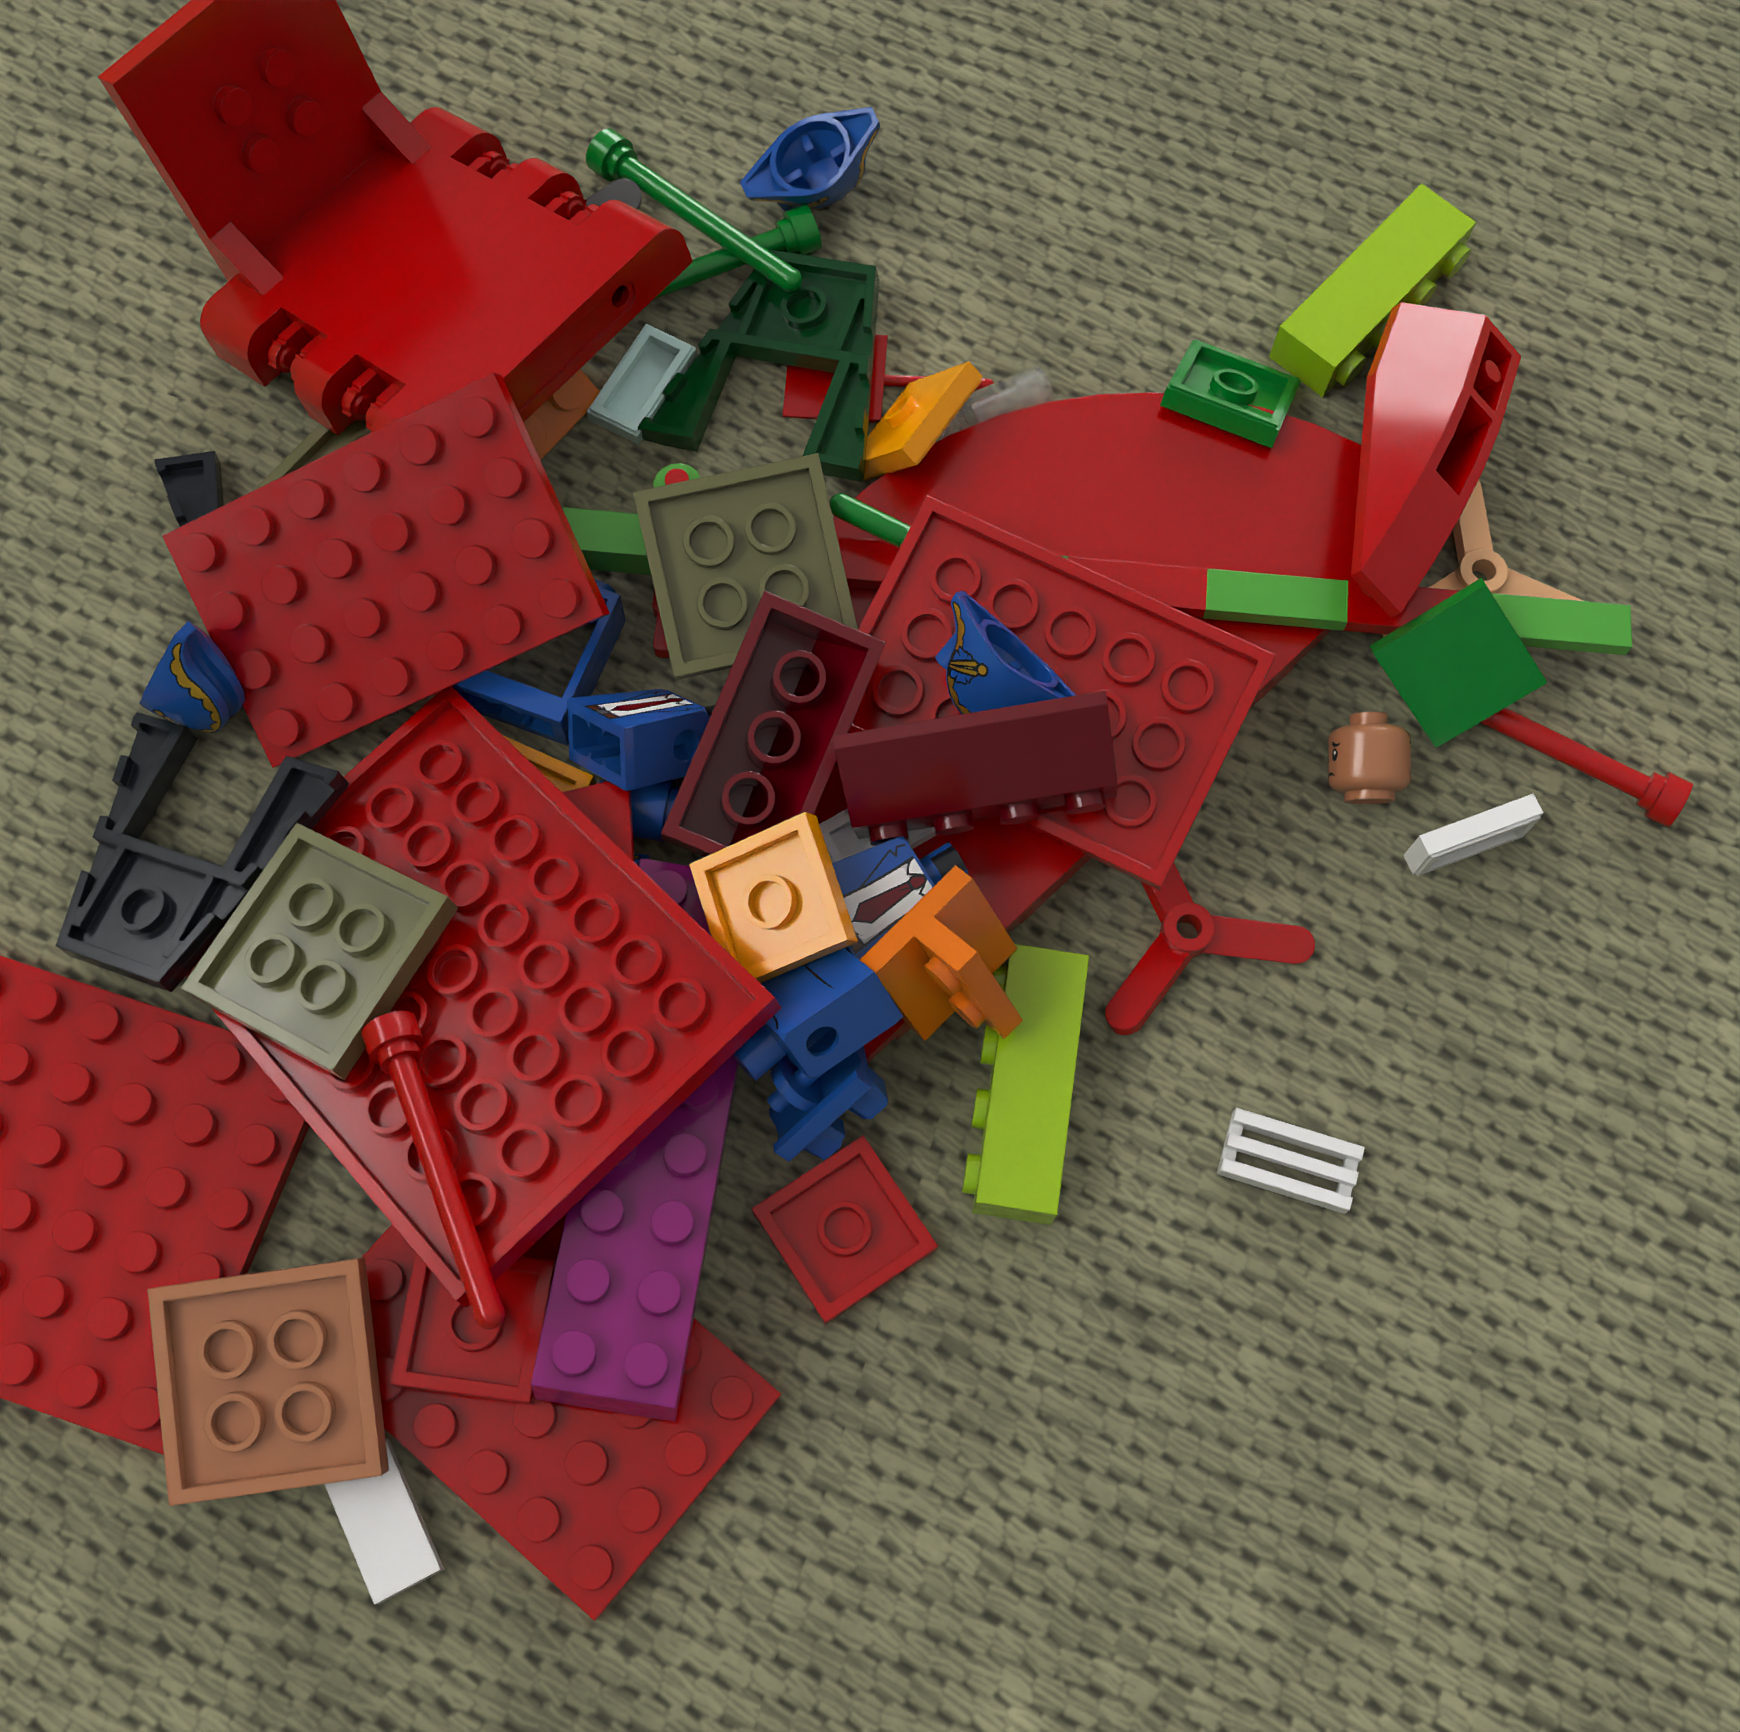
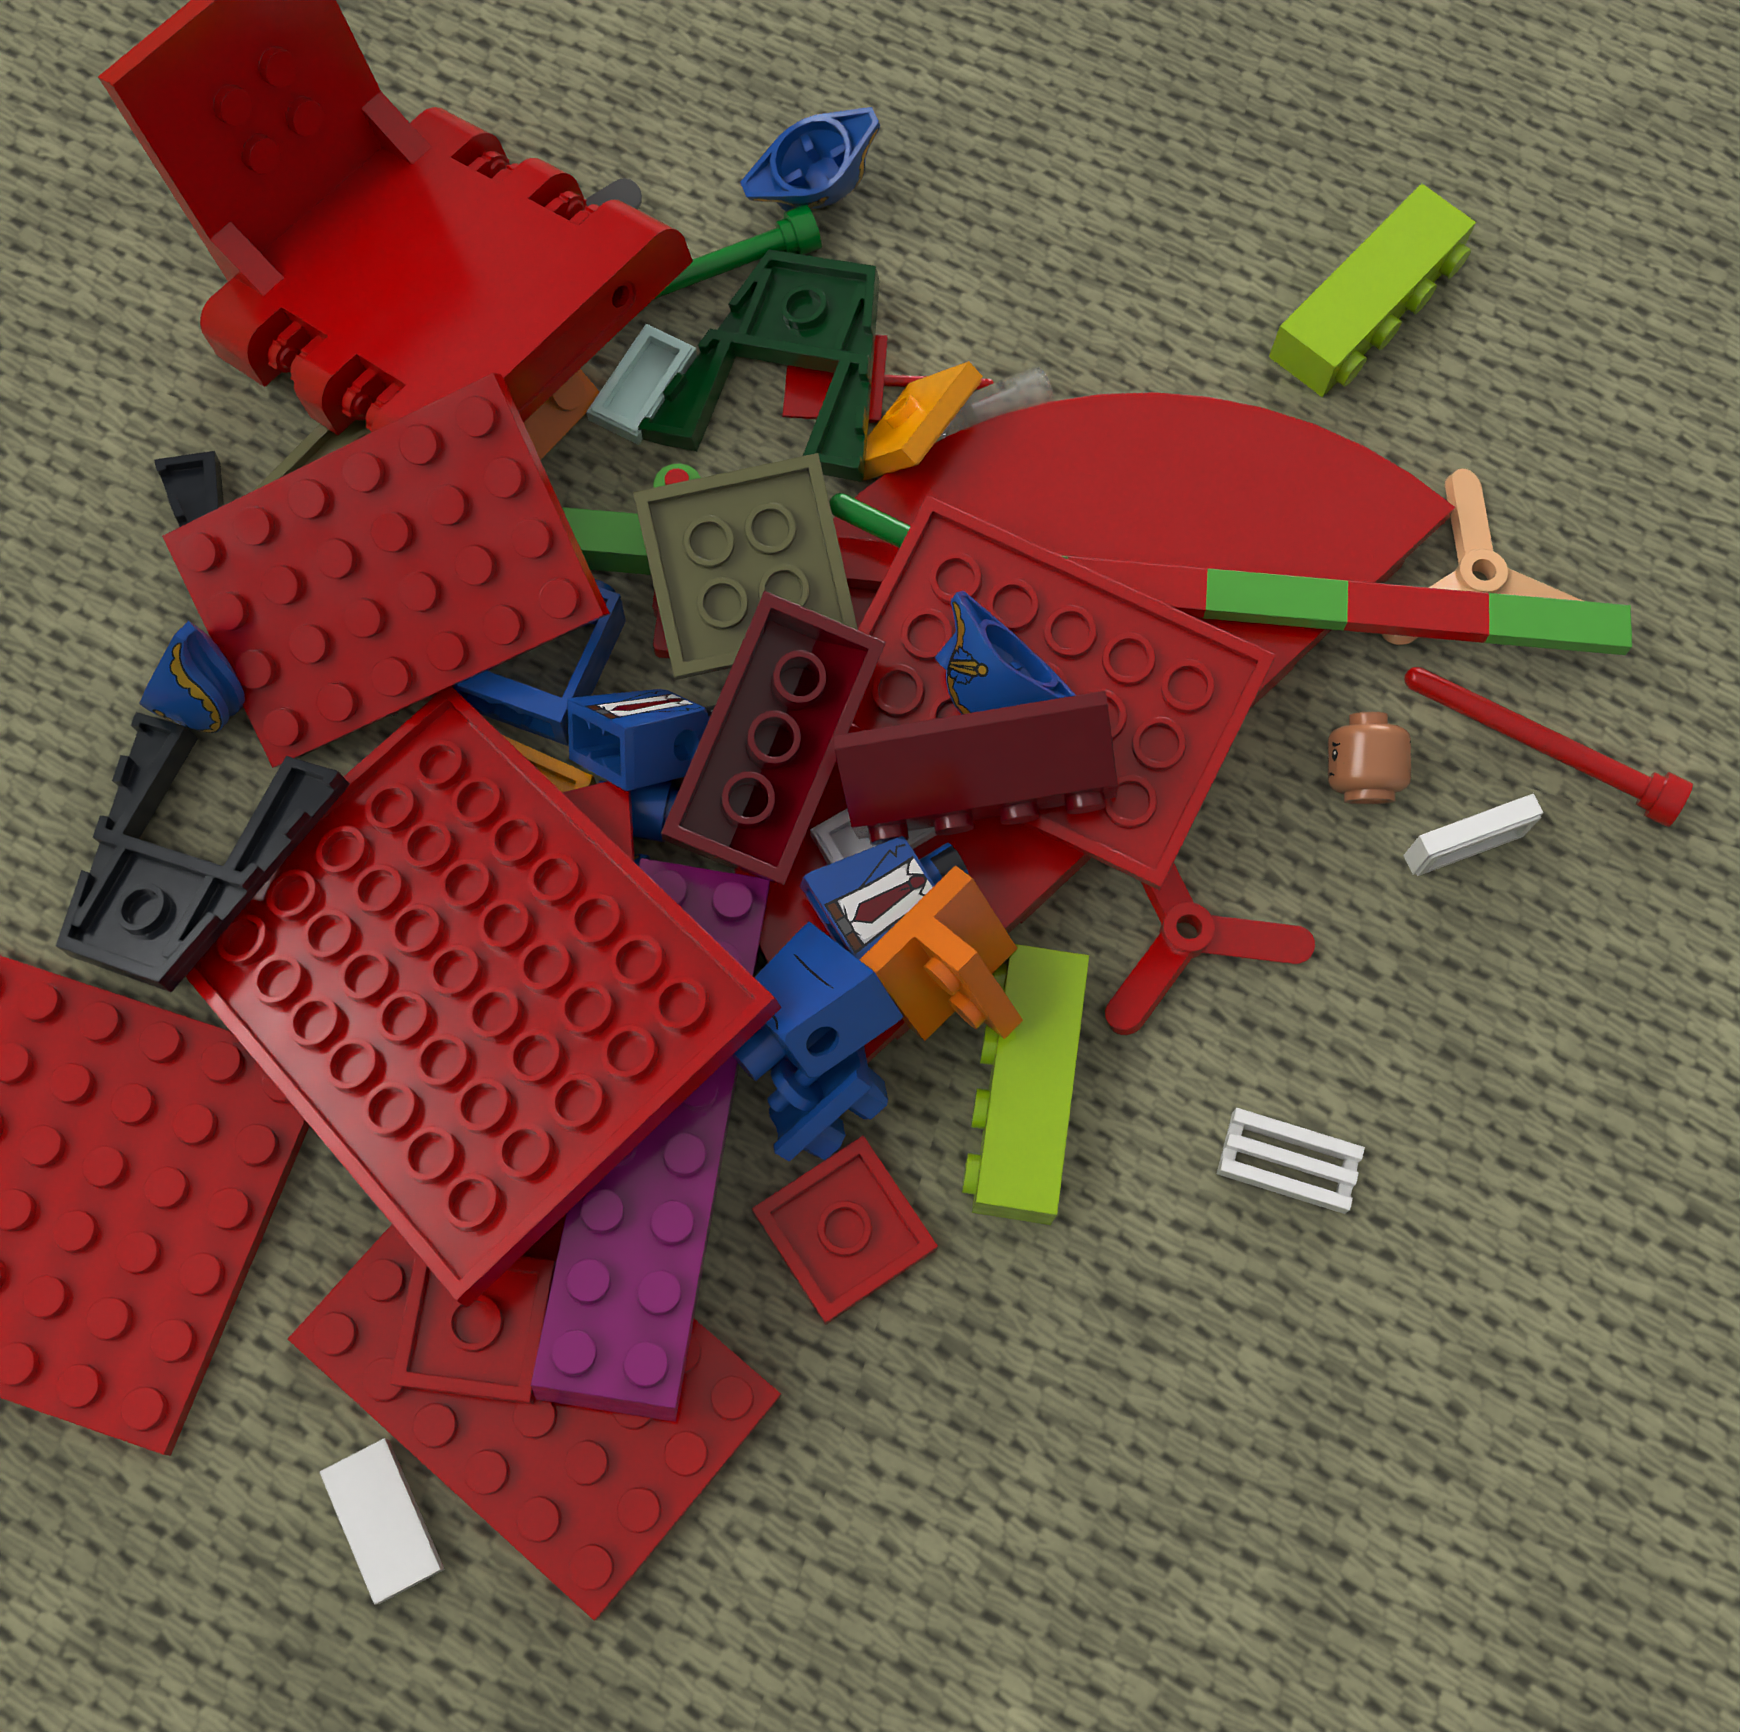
(267, 1381): nougat plate -> none
(320, 949): olive plate -> none
(395, 1045): red piece -> none
(615, 158): green piece -> none
(775, 898): light orange plate -> none
(1219, 384): green tile -> none
(1425, 440): red wedge -> none
(1458, 663): green tile -> none

